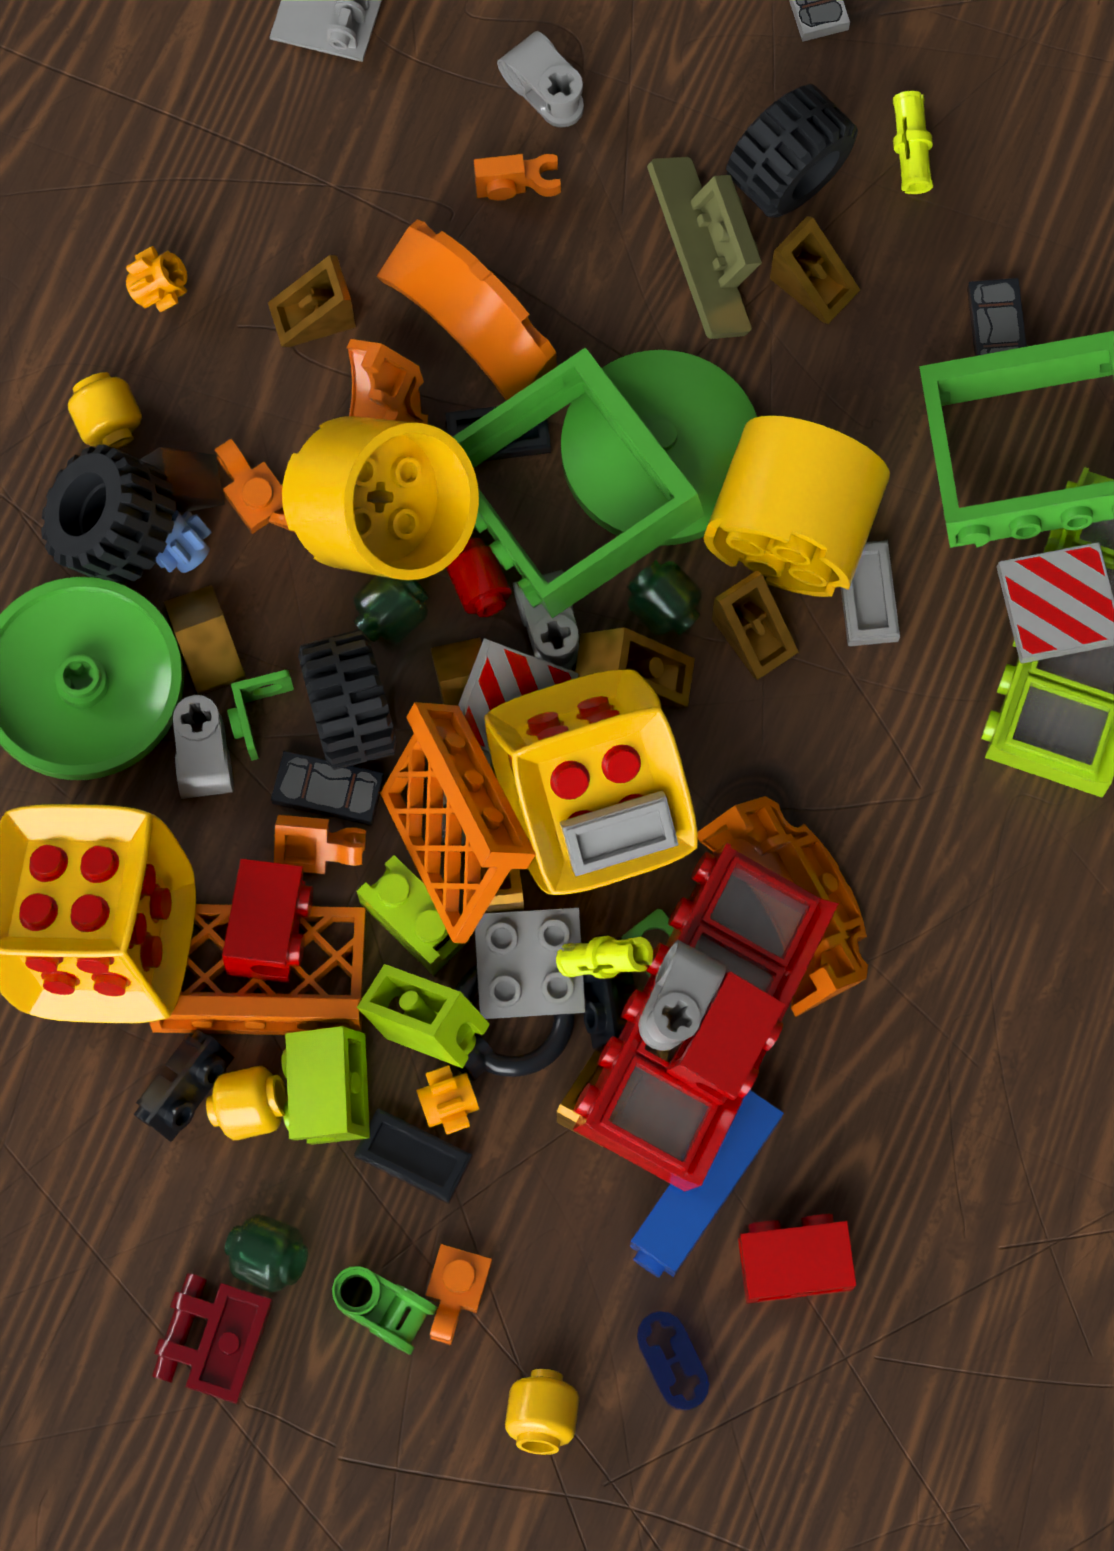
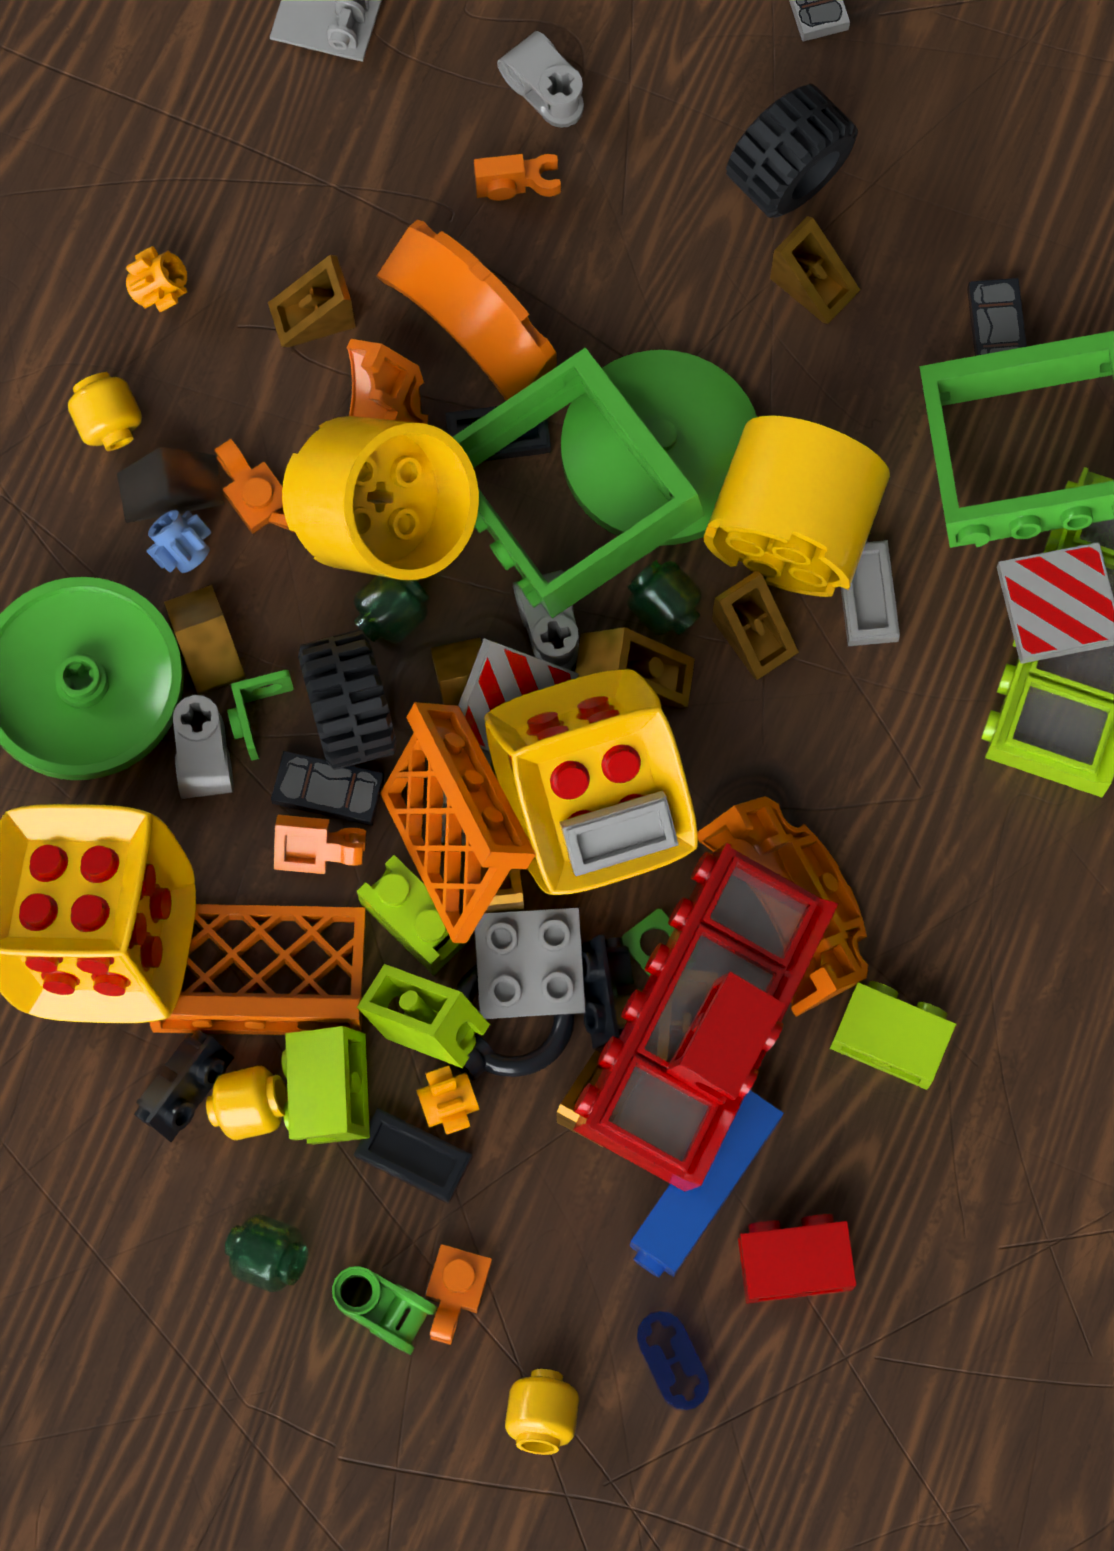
(108, 515): black tyre -> none
(227, 1343): dark red plate -> none
(266, 920): red brick -> none
(479, 579): red brick -> none
(604, 957): neon yellow pin -> none
(682, 989): light grey piece -> none
(709, 241): olive bracket -> none
(893, 1034): none -> lime brick
(912, 142): neon yellow pin -> none

